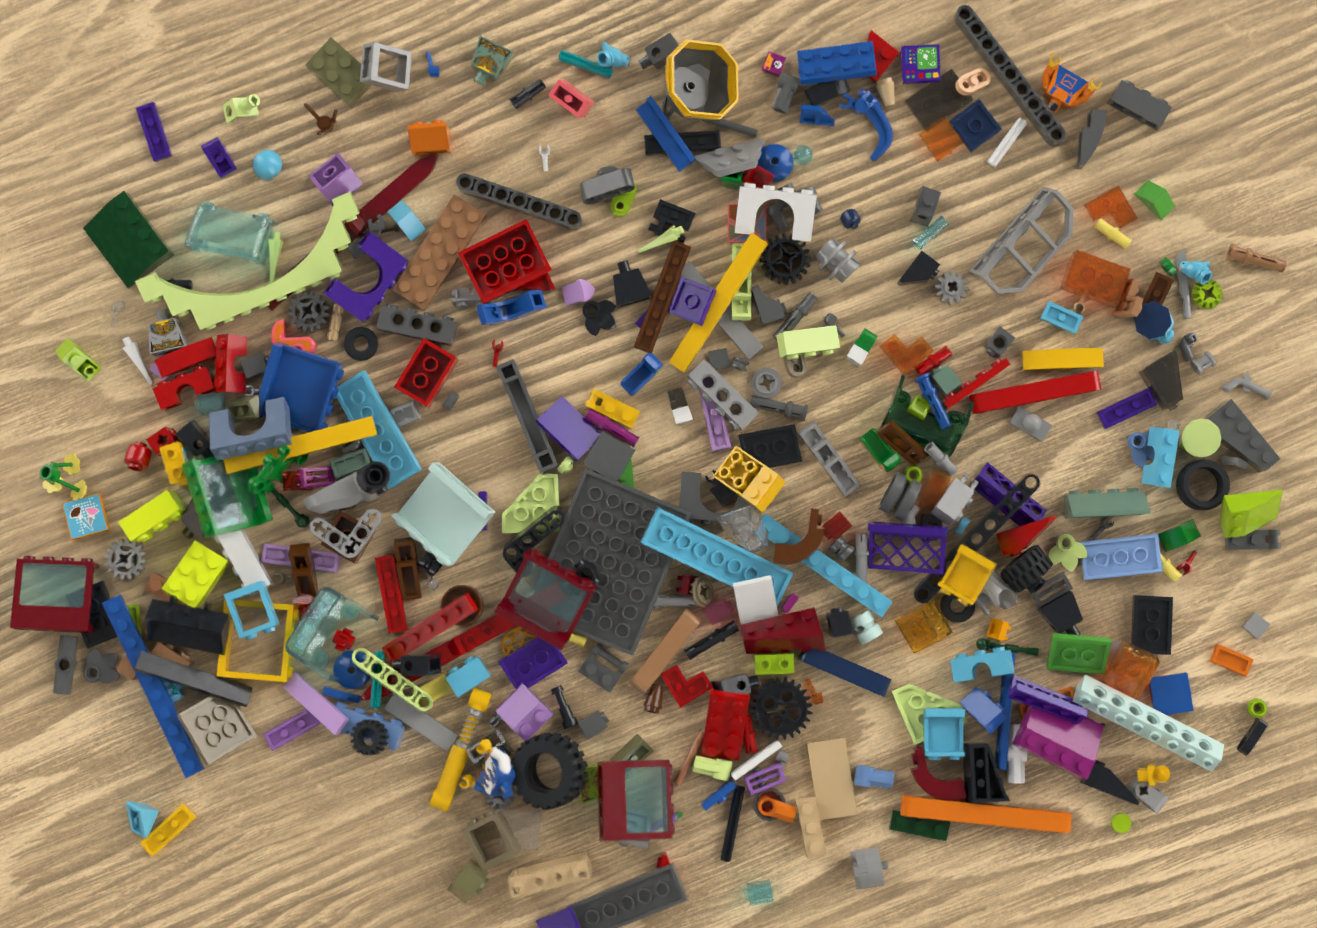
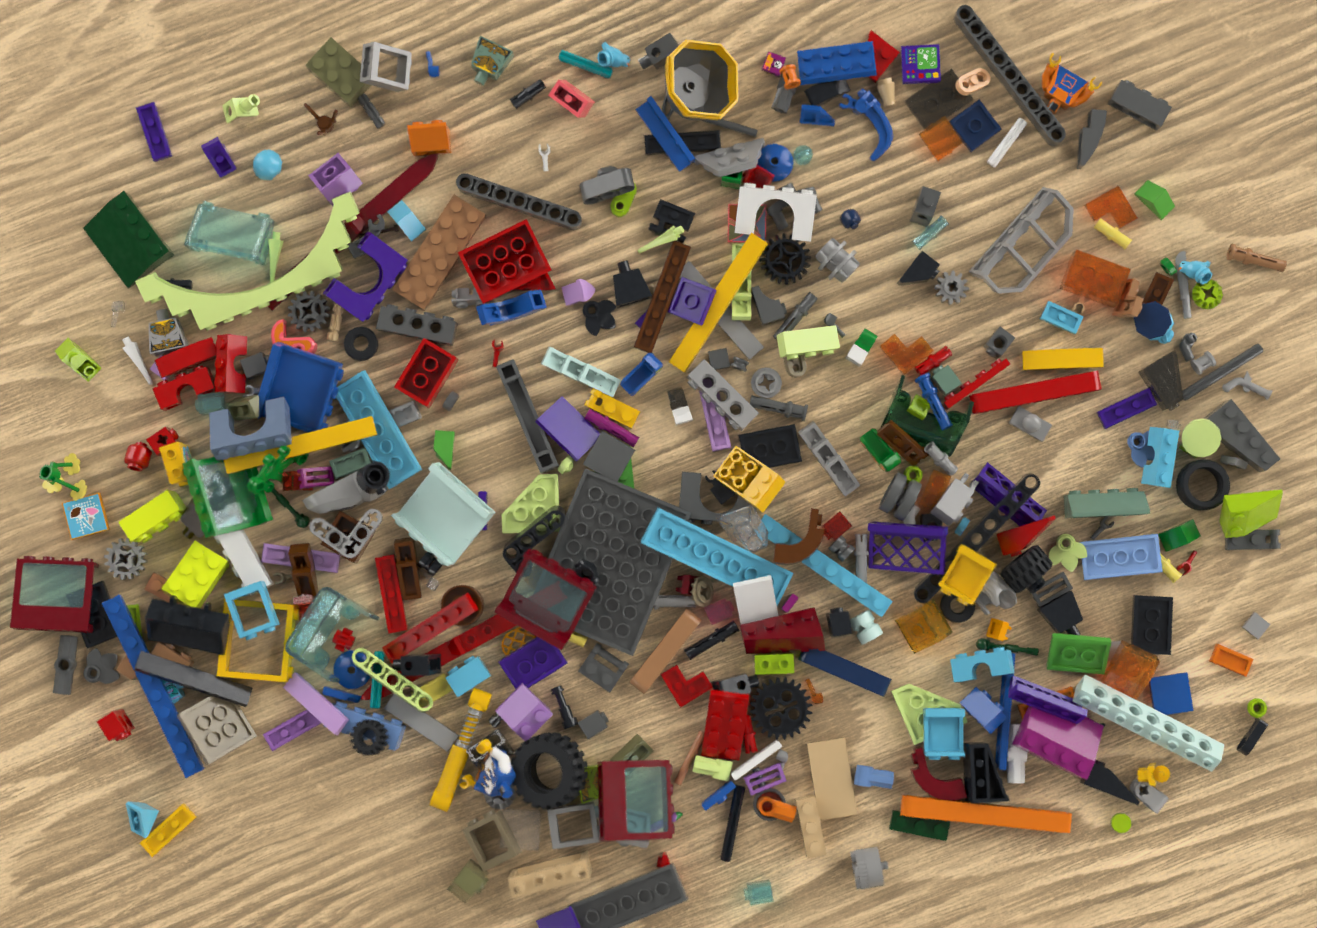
(116, 725): none -> red brick
(190, 434): black torso -> none
(371, 111): none -> dark grey axle
(444, 447): none -> bright green slope
(554, 827): none -> light grey window
(580, 371): none -> light aqua slope
(654, 699): reddish brown cone -> none
(790, 76): none -> orange bush
(1222, 371): none -> dark grey axle

